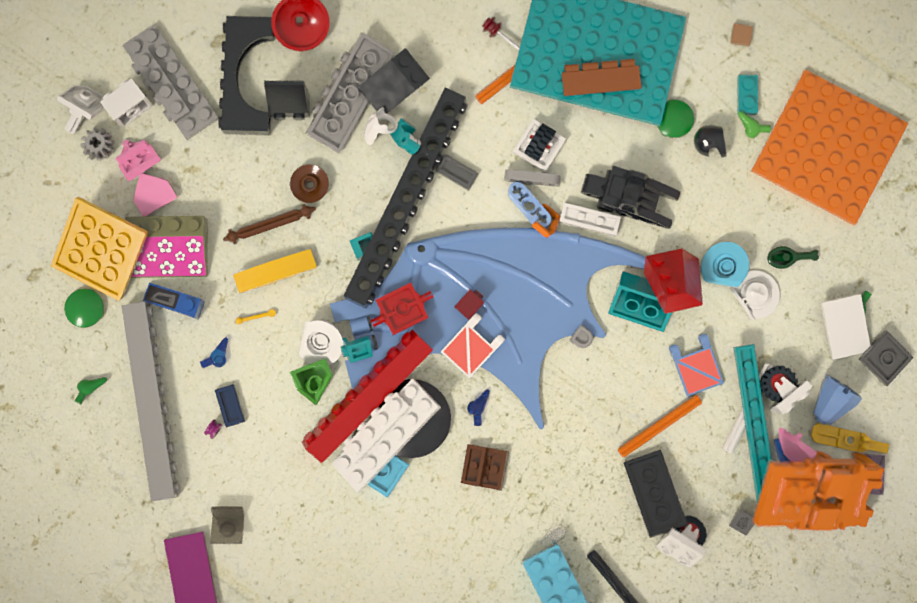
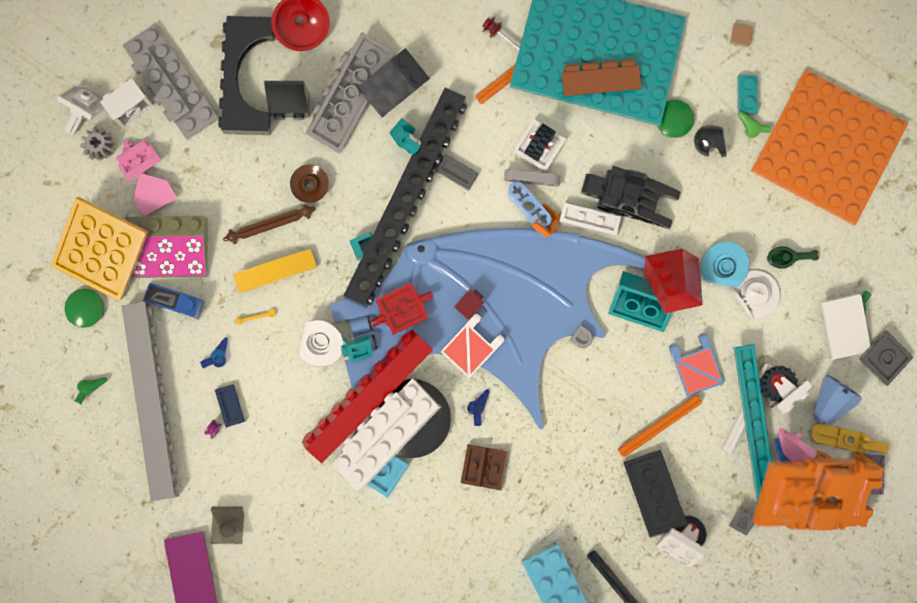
(312, 379): bright green slope -> none
(373, 127): white piece -> none

